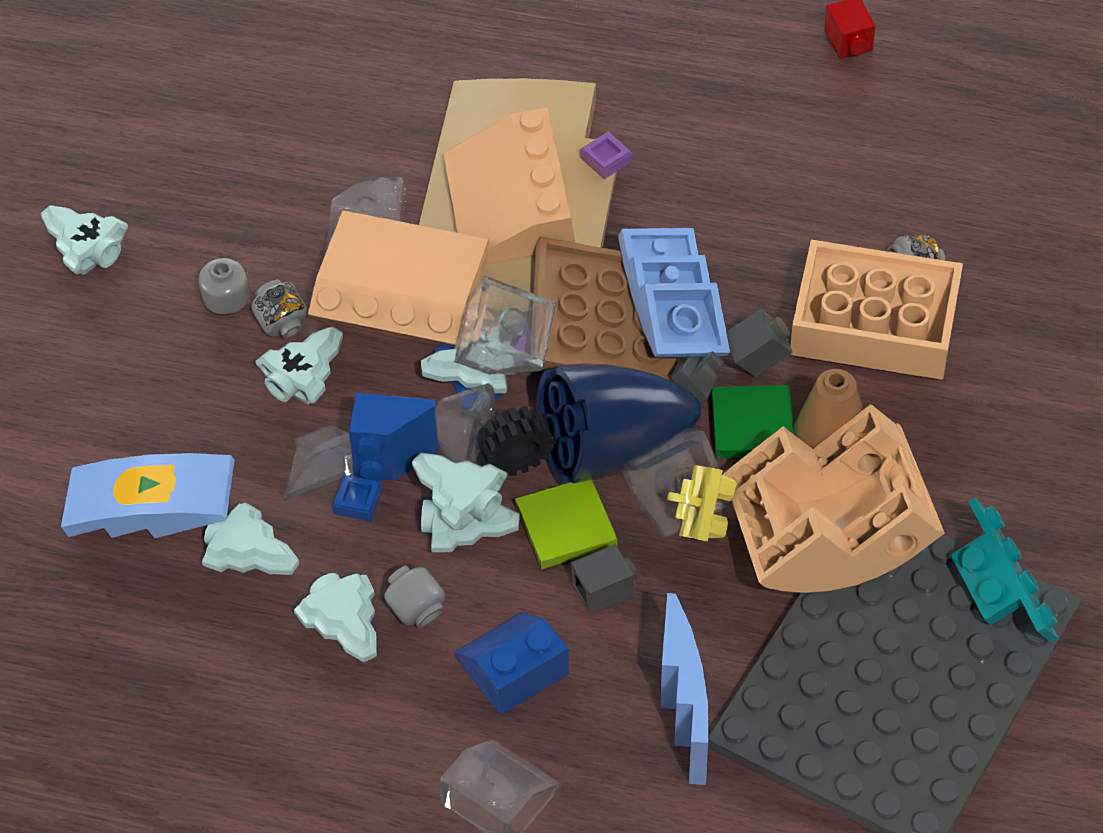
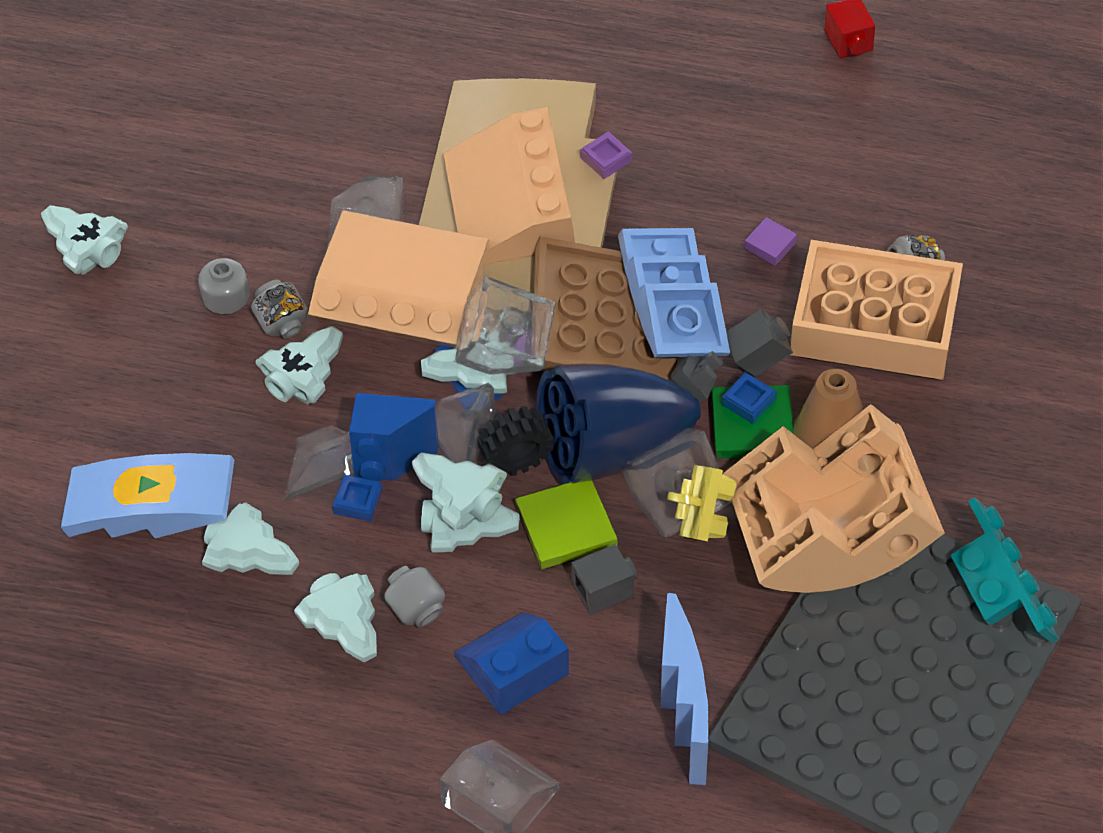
(749, 398): none -> blue tile
(770, 241): none -> medium lavender tile

